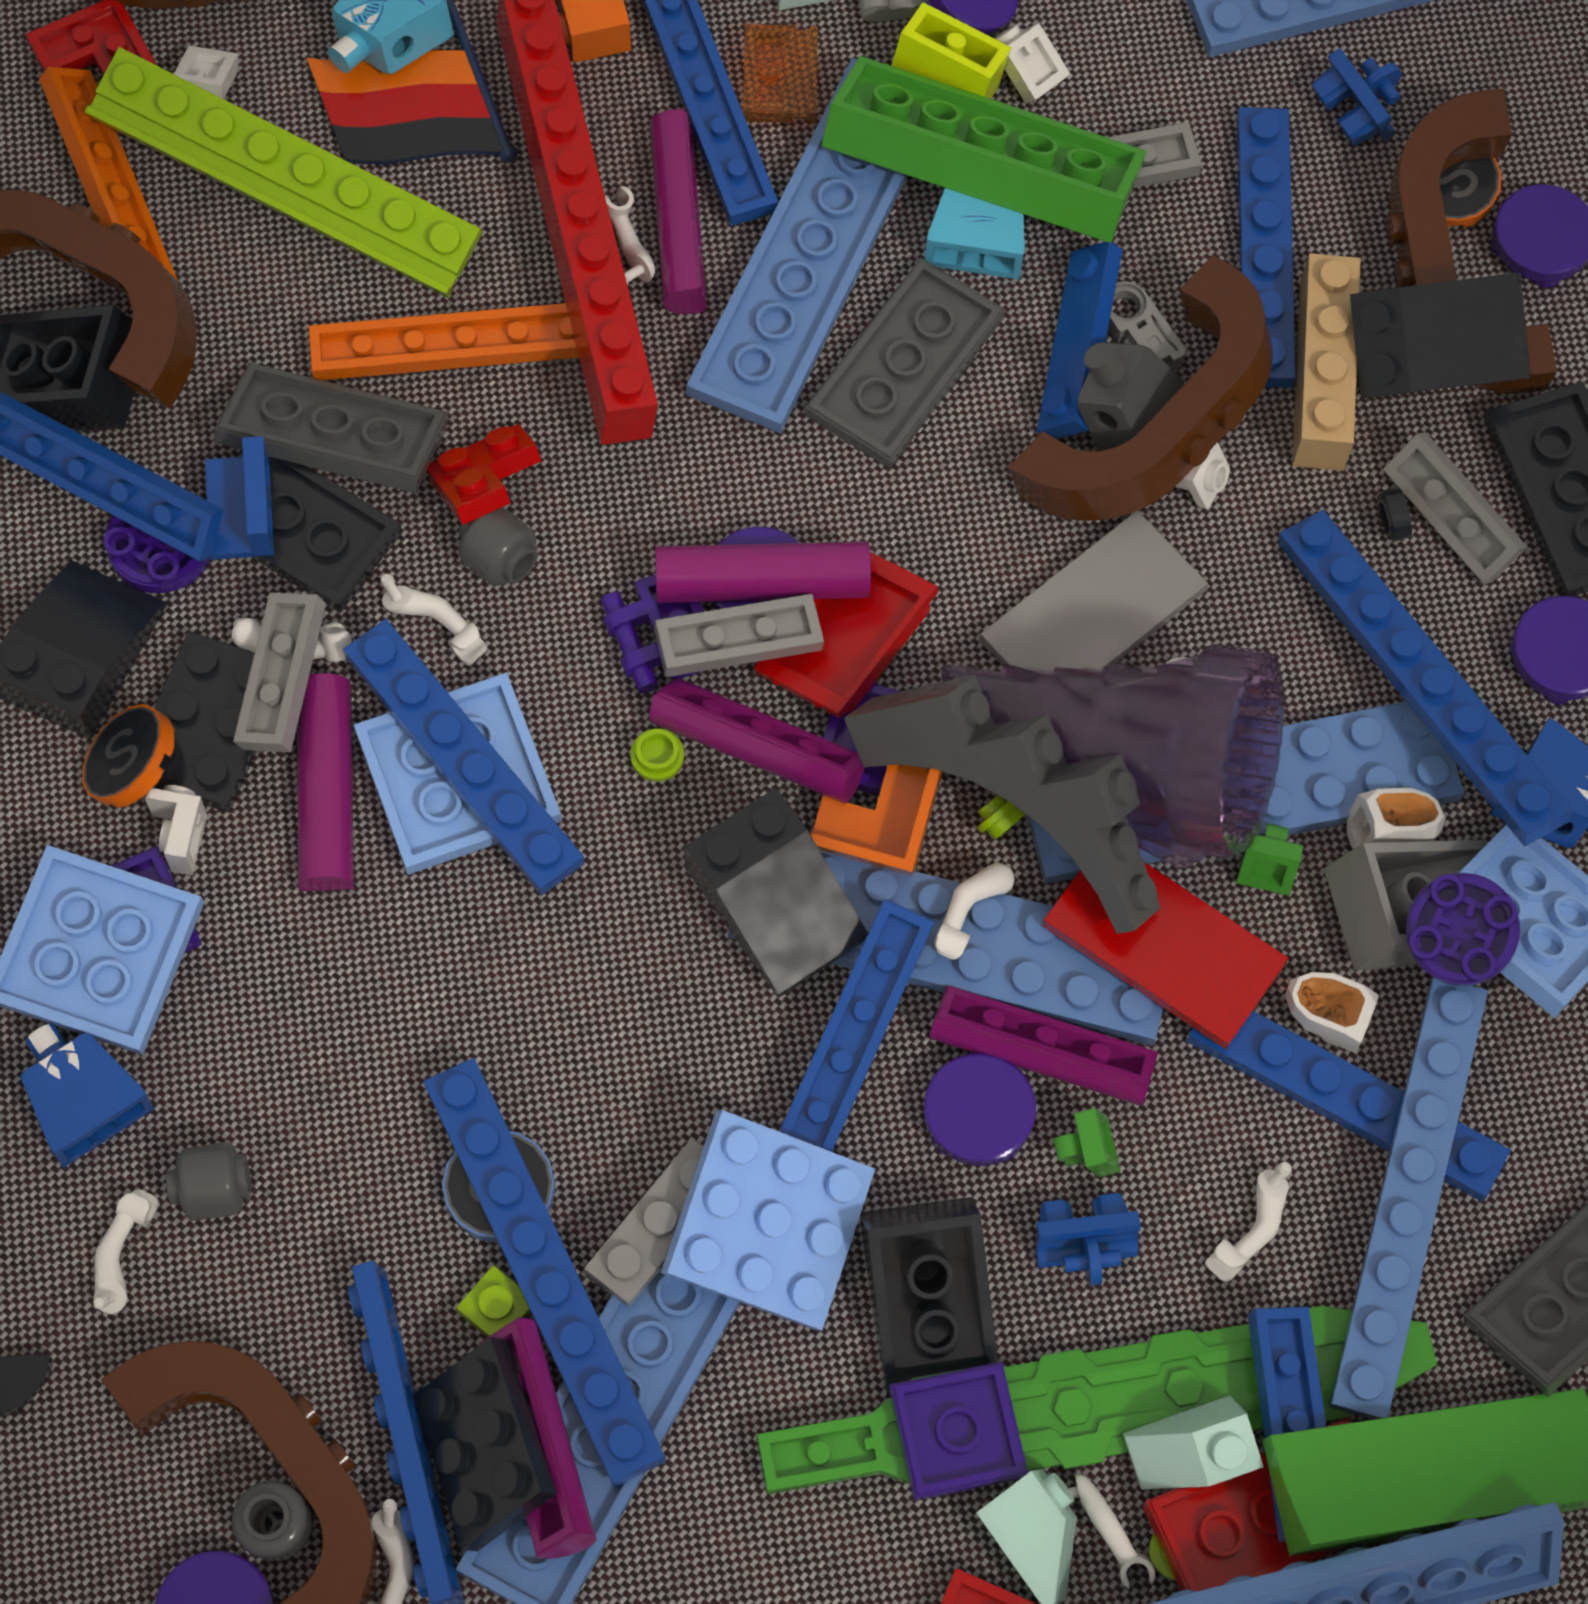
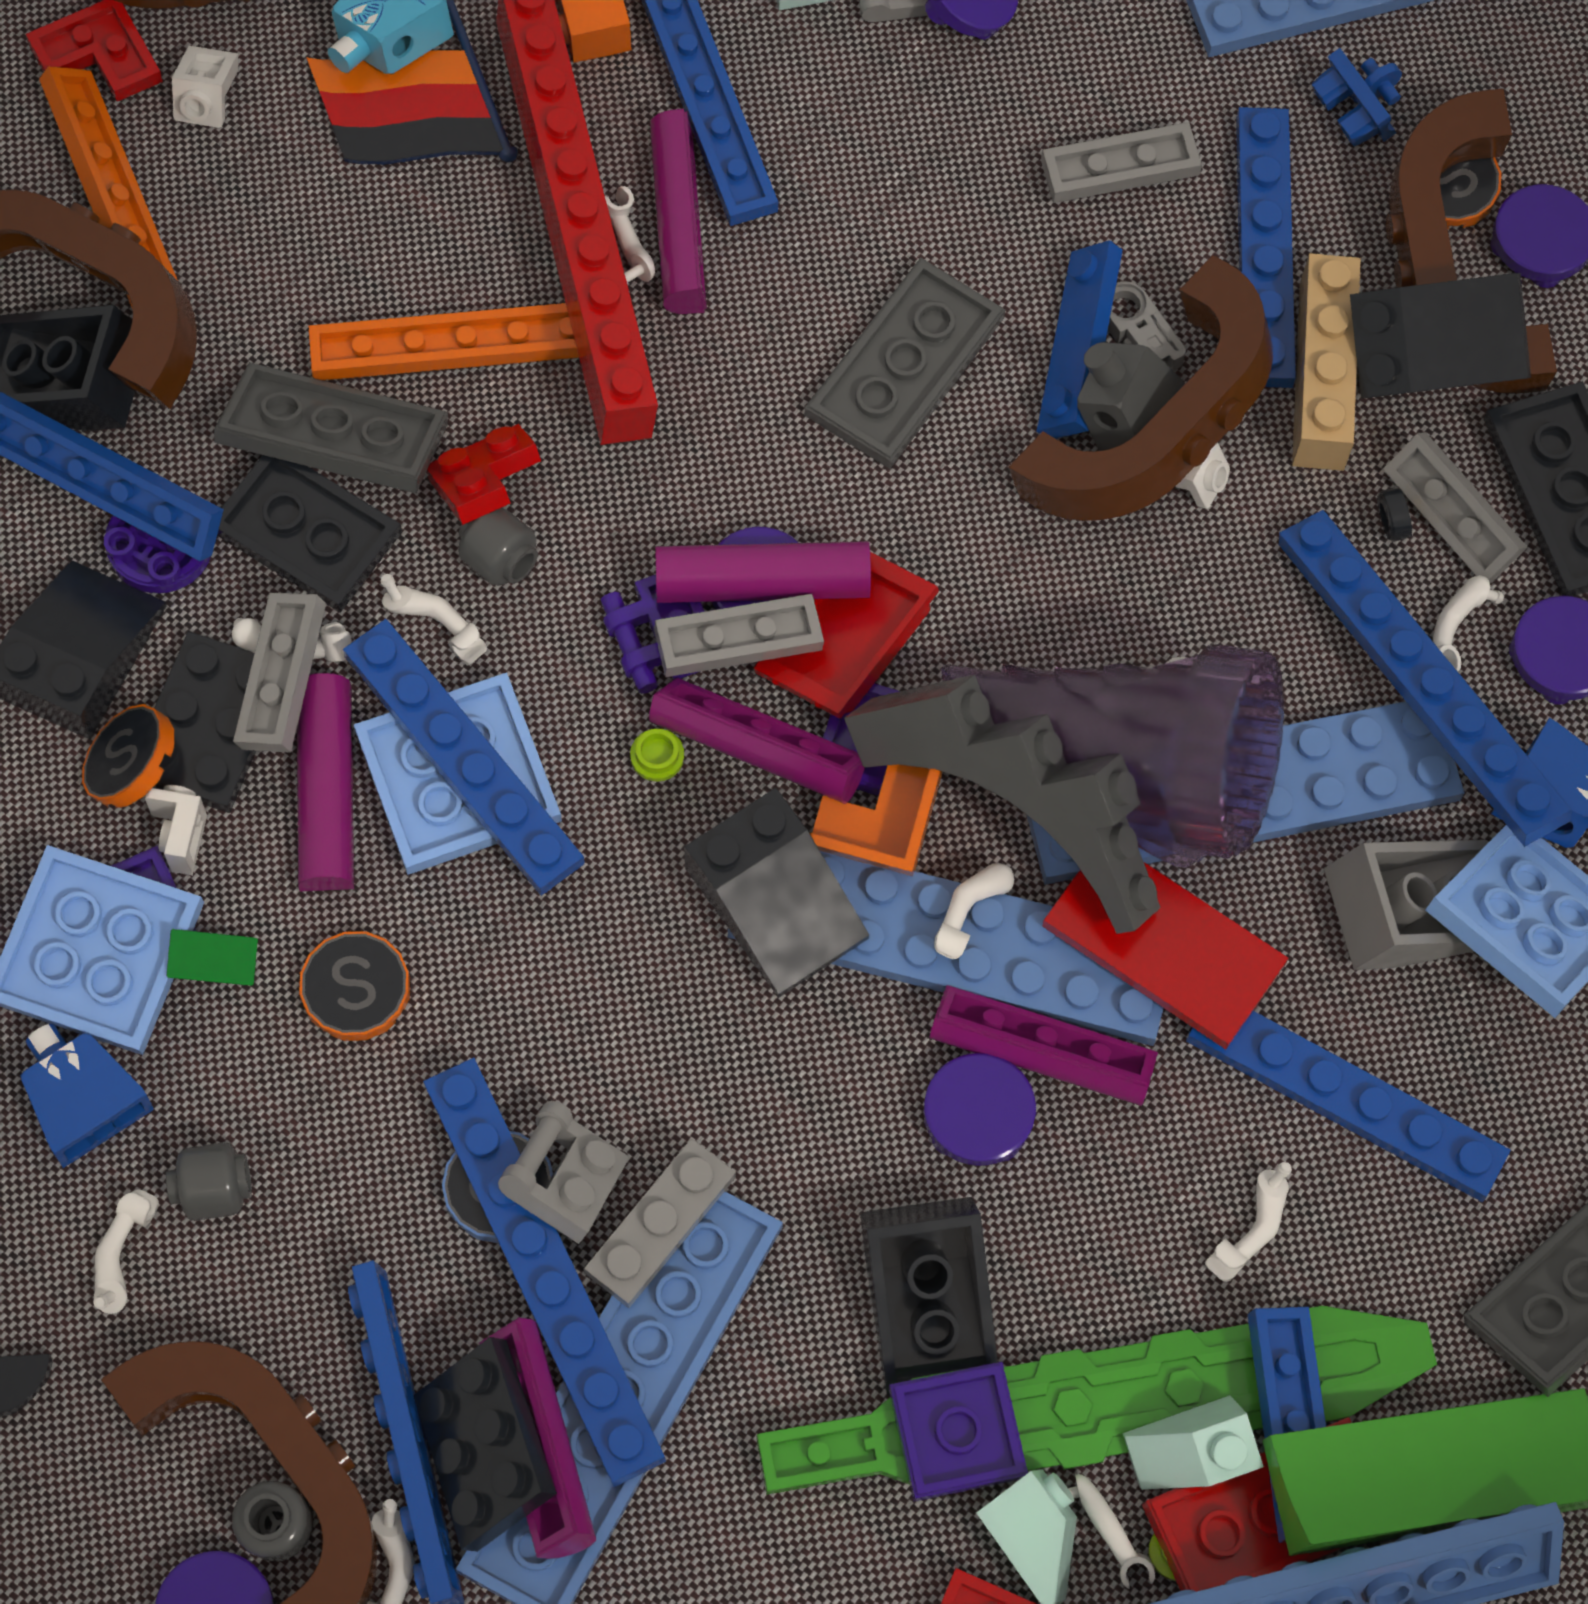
(211, 957): none -> green sticker
(244, 493): blue panel -> none
(283, 172): lime plate -> none
(354, 985): none -> black tile
(493, 1303): lime plate -> none
(579, 1181): none -> light grey plate
(768, 1220): light blue plate -> none
(780, 73): clear orange plate -> none
(795, 283): medium blue plate -> none
(857, 1026): blue plate -> none
(951, 52): neon yellow brick -> none
(976, 237): medium azure torso -> none
(983, 148): bright green arch -> none
(998, 816): lime plate -> none
(1032, 62): white bracket -> none
(1087, 1241): blue hips -> none
(1090, 1145): bright green tile -> none
(1098, 603): light grey tile -> none
(1270, 861): bright green tile -> none
(1332, 1007): rock -> none
(1394, 816): white rock -> none
(1408, 1201): medium blue plate -> none
(1463, 929): dark purple tile -> none
(1469, 596): none -> white piece

